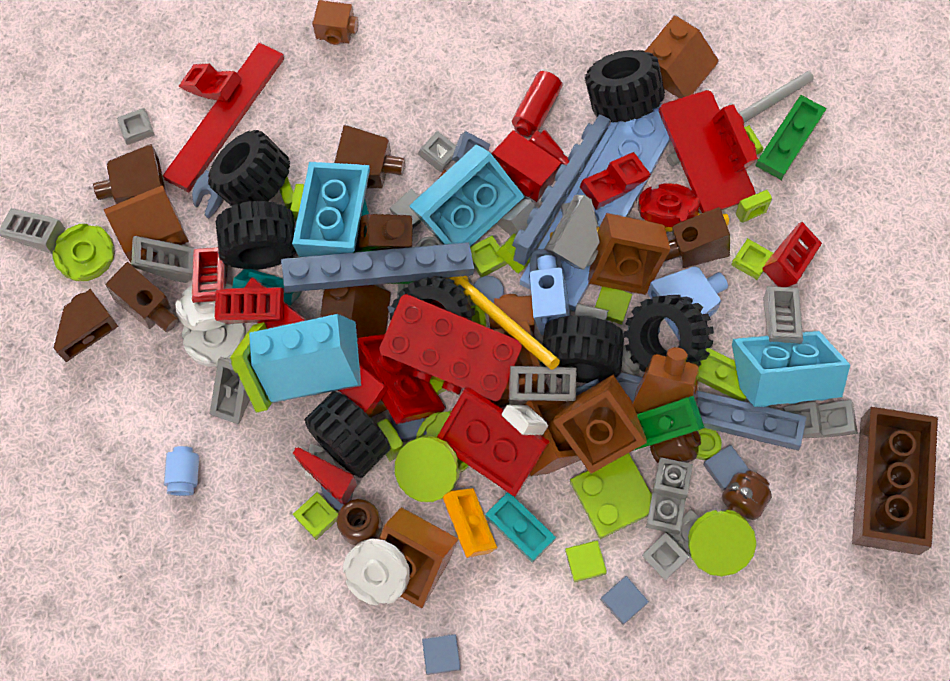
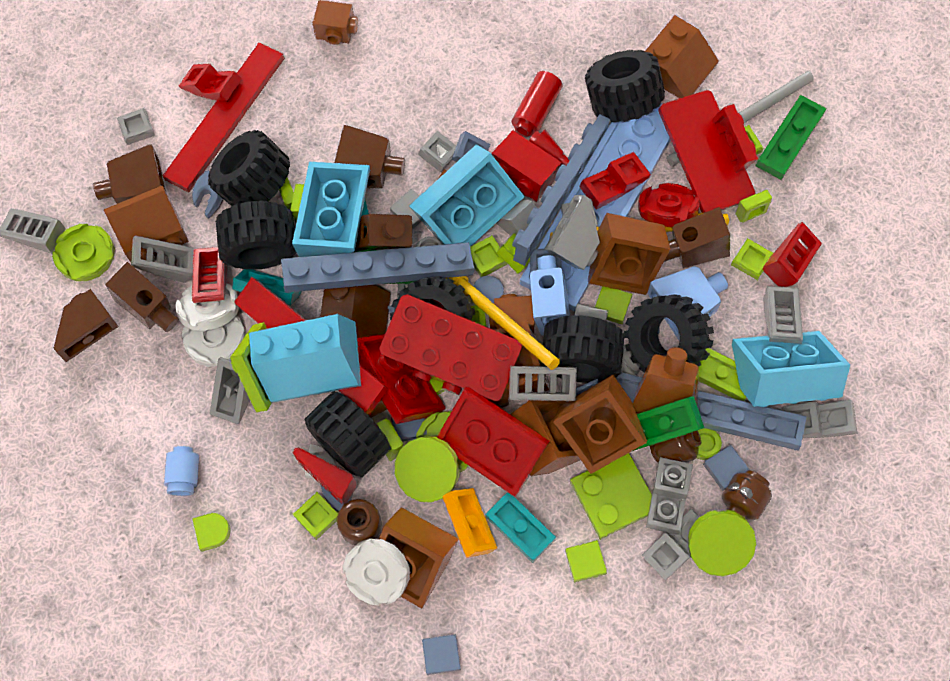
(211, 531): none -> lime tile
(229, 303): red slope -> none
(525, 419): white tile -> none
(624, 600): sand blue tile -> none
(895, 481): reddish brown brick -> none

